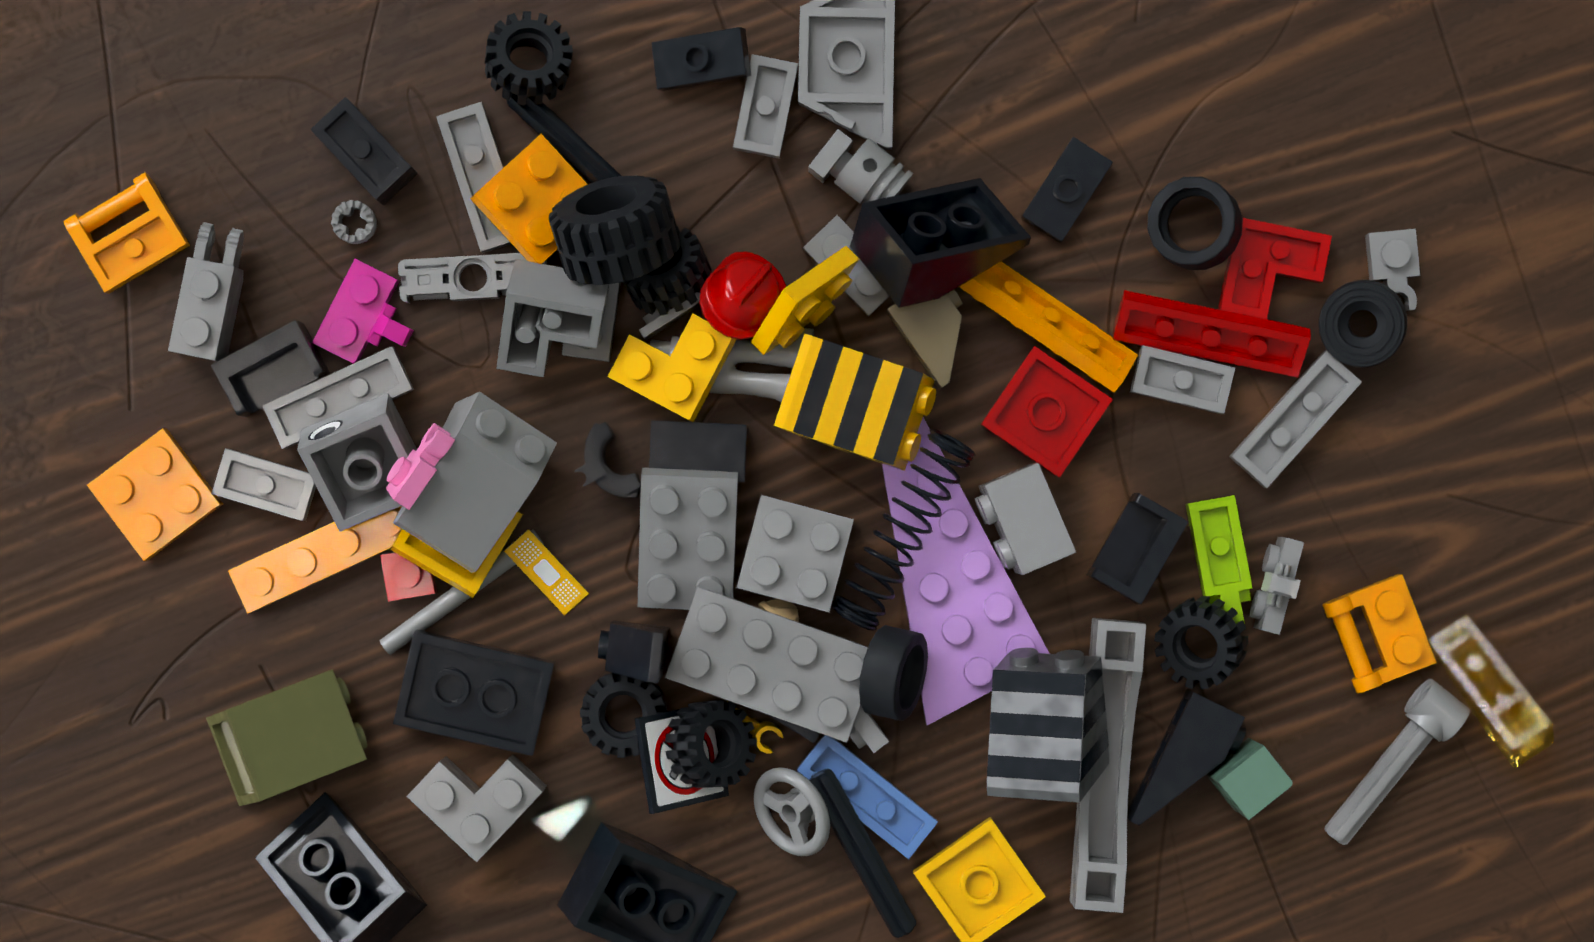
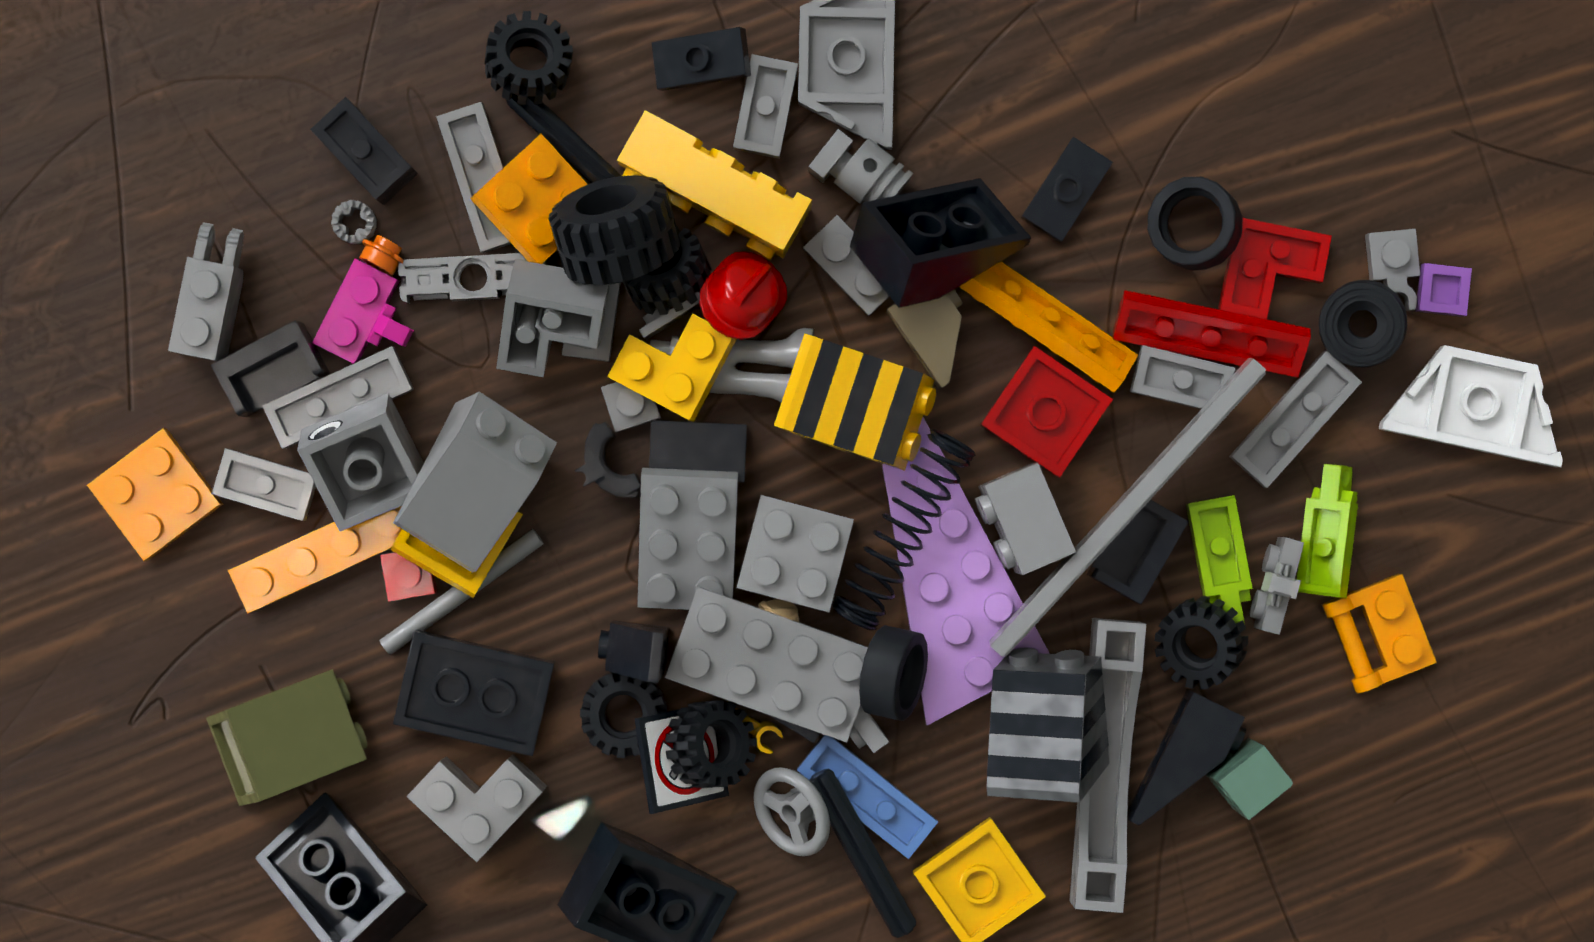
(133, 246): light orange plate -> none
(381, 254): none -> orange plate
(412, 474): bright pink plate -> none
(546, 572): yellow sticker -> none
(628, 407): none -> light grey plate
(715, 186): none -> yellow wedge
(805, 301): yellow plate -> none
(1127, 506): none -> light grey tile
(1328, 534): none -> lime hinge
(1432, 715): light grey axle -> none
(1443, 289): none -> medium lavender plate
(1478, 406): none -> white wing
(1493, 692): clear yellow slope -> none

